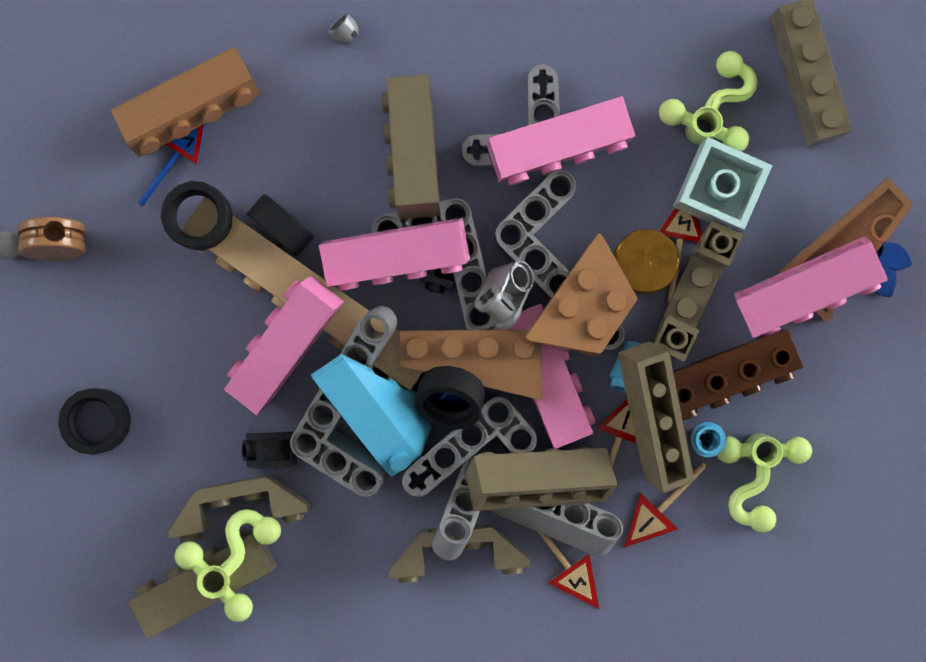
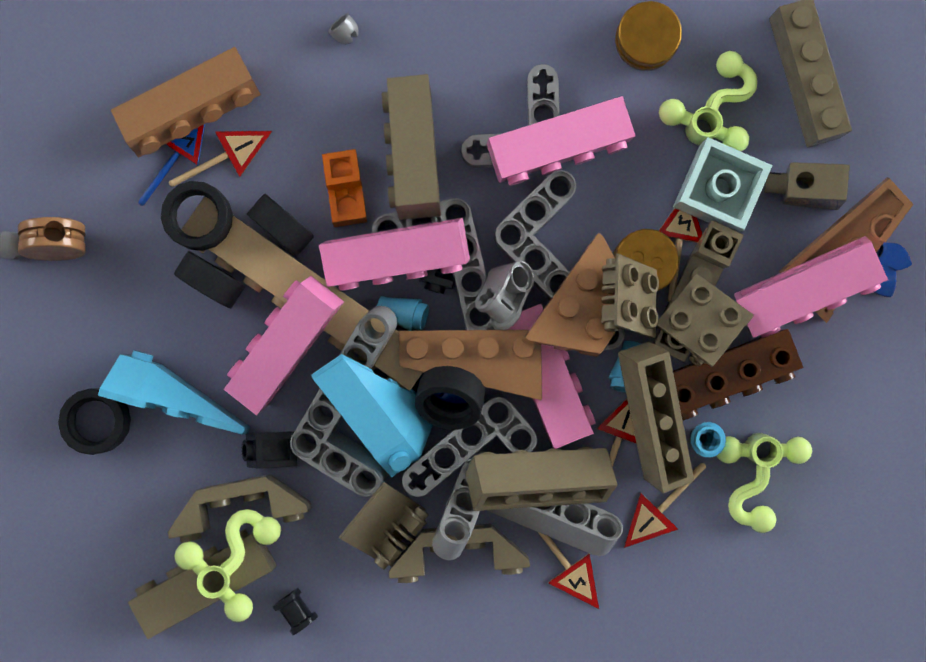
(150, 384): none -> medium azure wedge
(209, 280): none -> black tyre
(239, 148): none -> piece
(295, 611): none -> black bush
(344, 188): none -> orange slope
(384, 524): none -> dark tan hinge
(410, 313): none -> medium azure cone
(634, 296): none -> dark tan hinge
(648, 35): none -> pearl gold head
(704, 321): none -> dark tan hinge
(825, 184): none -> dark tan torso

